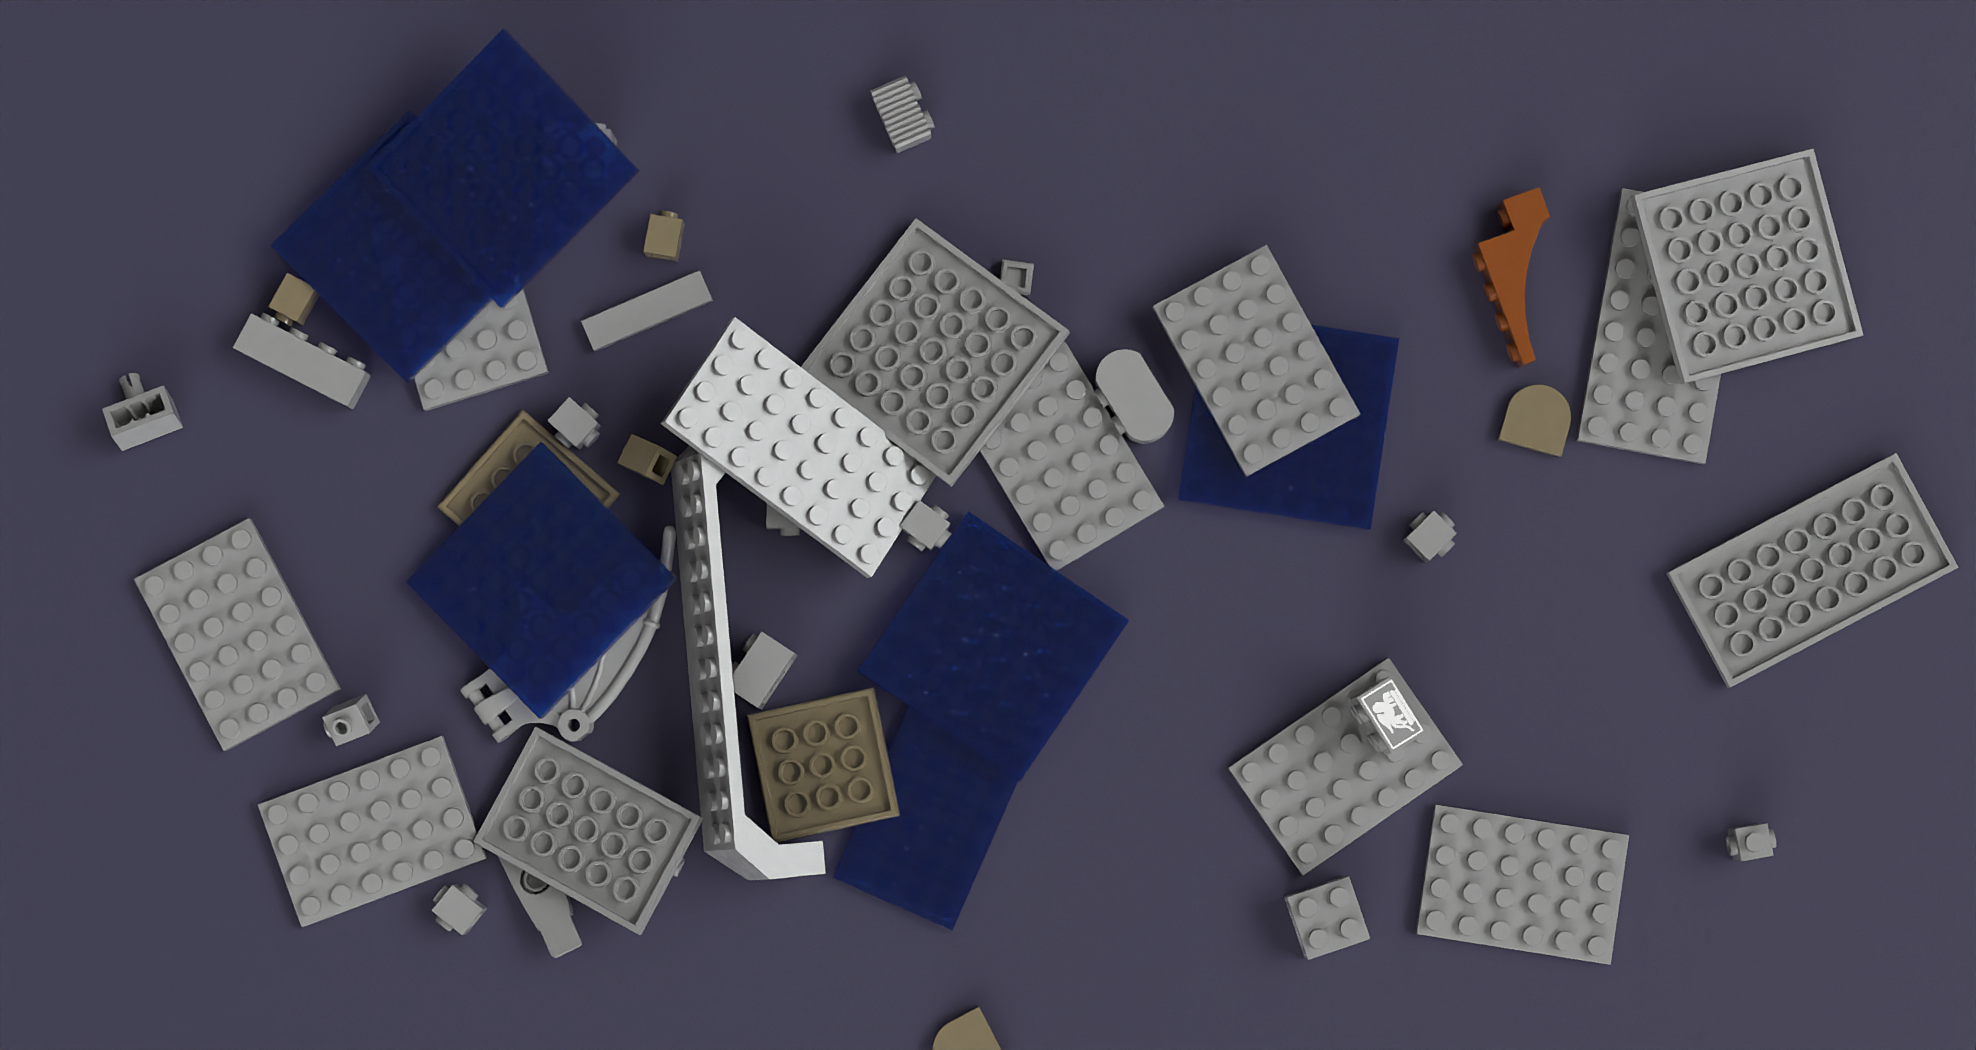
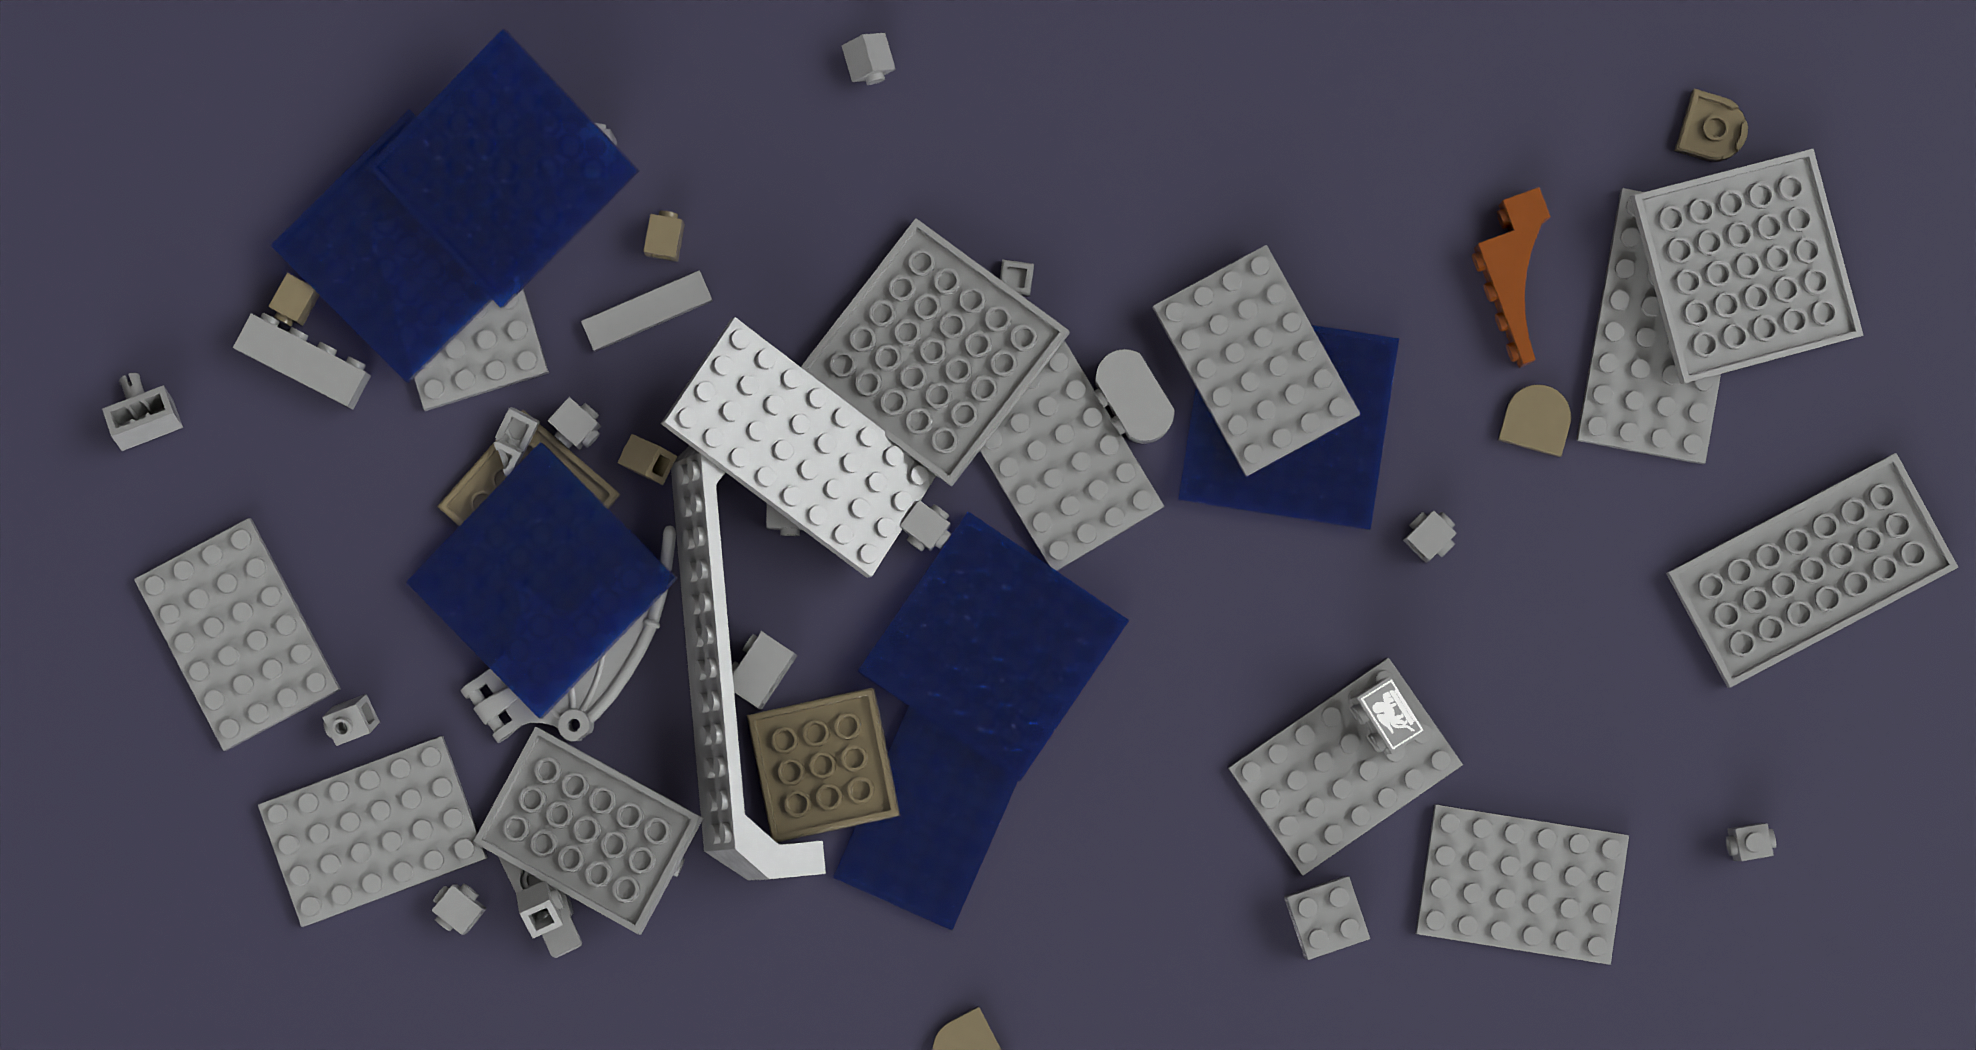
(514, 437): none -> light grey slope
(540, 908): none -> light grey brick
(868, 58): none -> light grey brick
(902, 114): light grey brick -> none
(1711, 127): none -> dark tan tile

